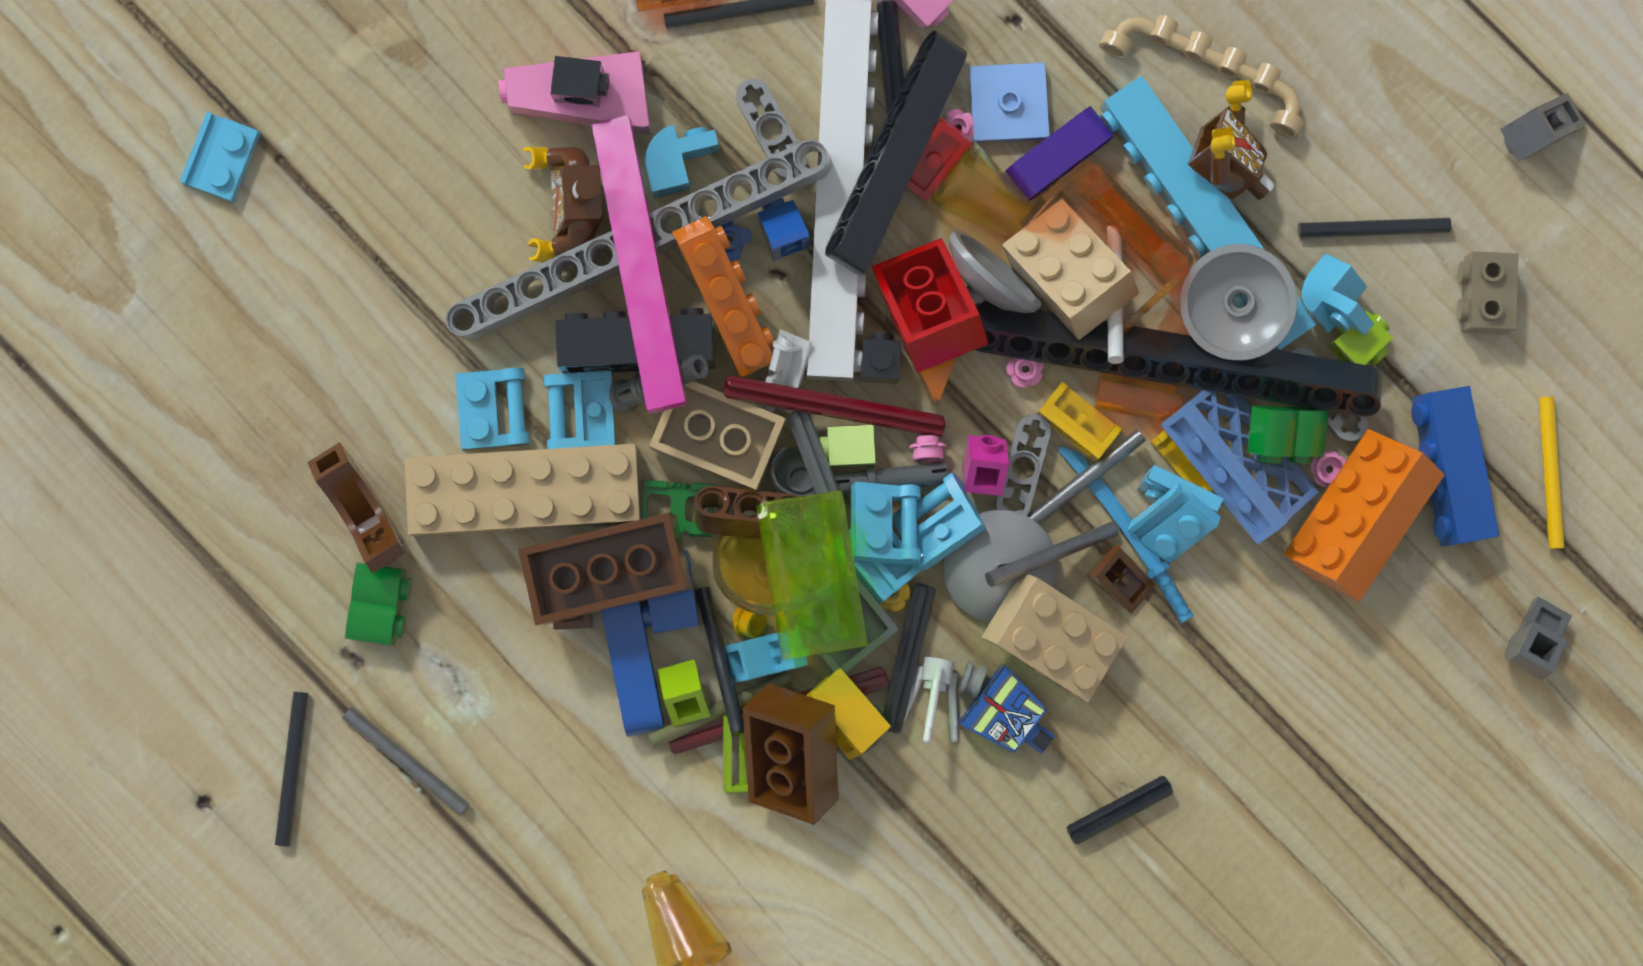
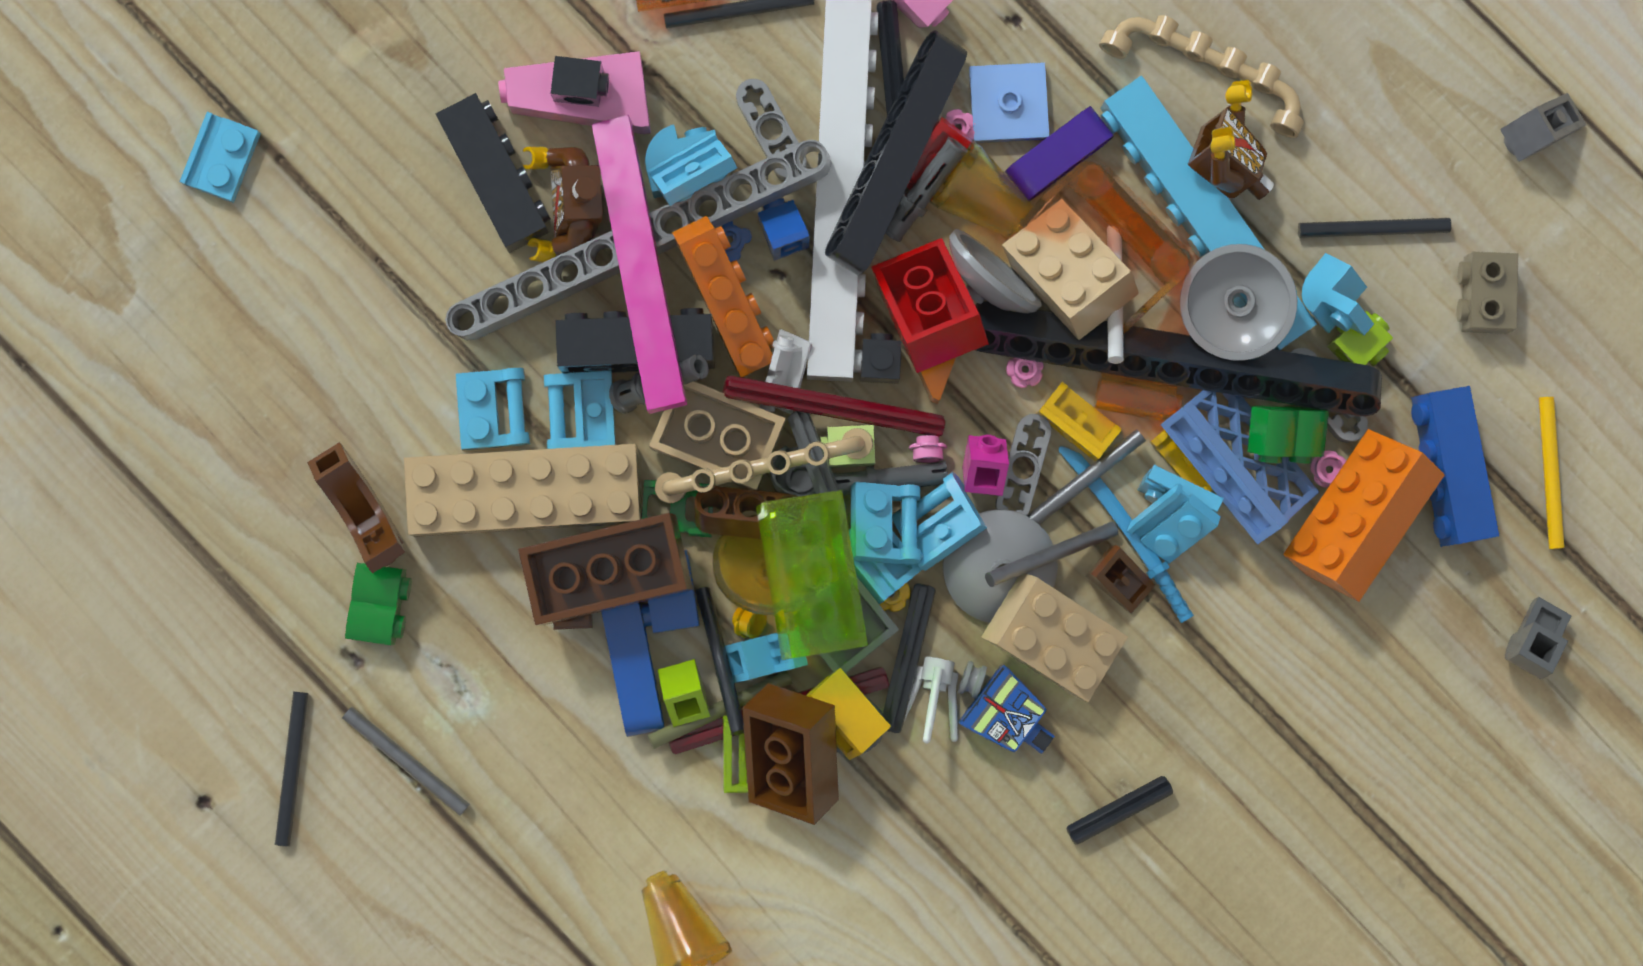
(492, 172): none -> black brick
(673, 486): none -> tan bar
(692, 169): none -> medium azure plate
(950, 154): none -> dark grey pin

